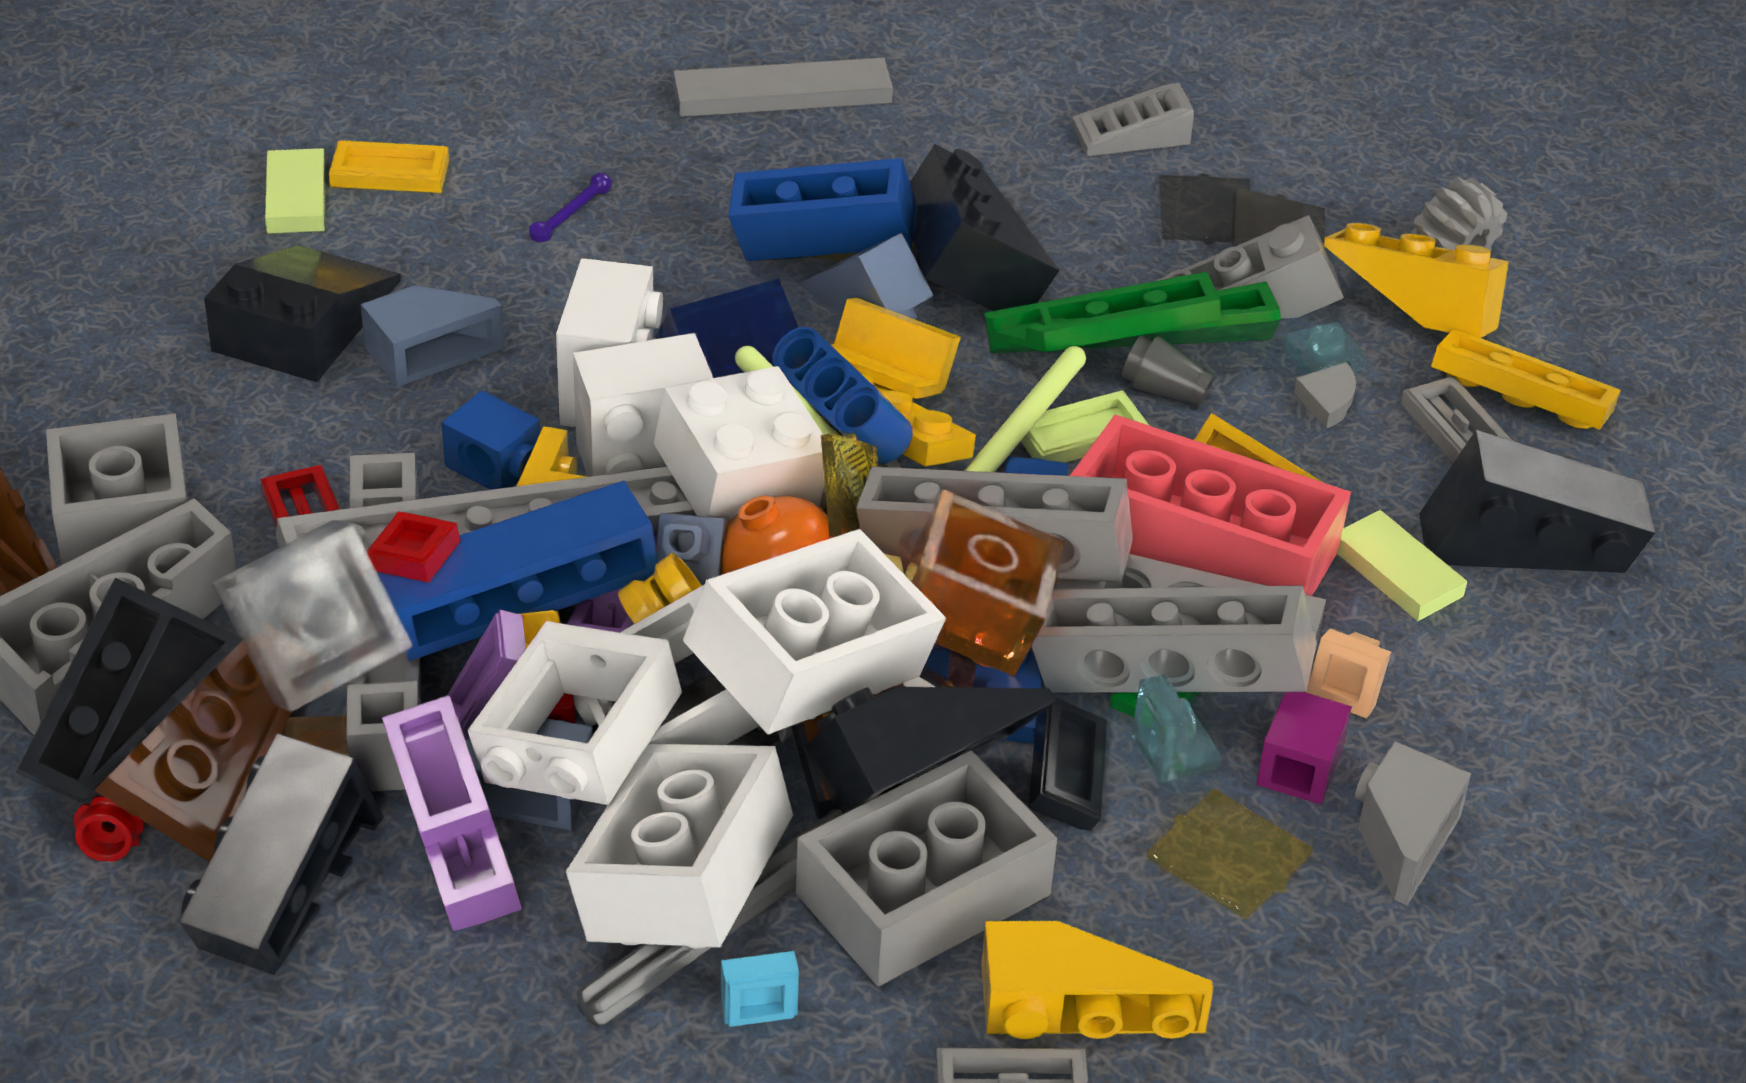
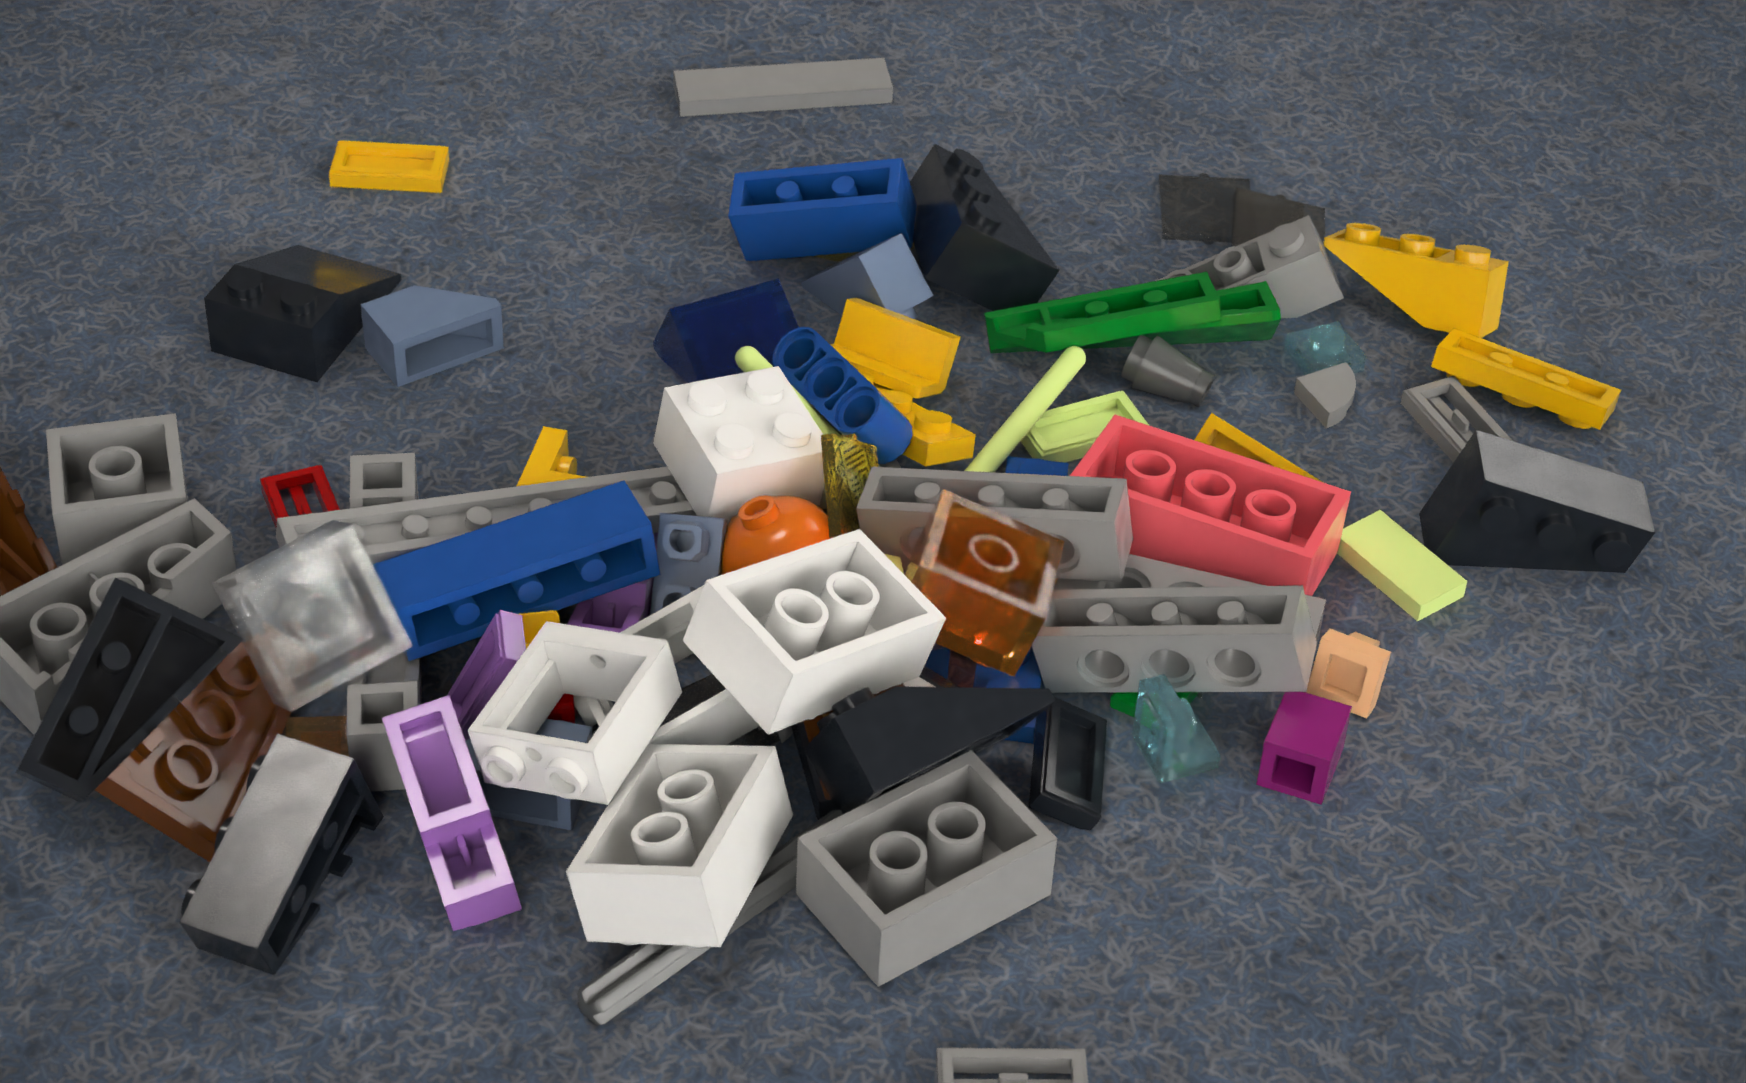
(101, 840): red plate -> none
(295, 191): yellowish green tile -> none
(413, 546): red tile -> none
(489, 441): blue brick -> none
(542, 231): dark purple hinge -> none
(604, 309): white brick -> none
(622, 396): white brick -> none
(668, 583): yellow wheel -> none
(759, 988): medium azure tile -> none
(1073, 982): yellow slope -> none
(1151, 119): light grey slope -> none
(1230, 853): clear yellow piece -> none
(1409, 814): light grey slope -> none
(1462, 215): light grey gear -> none

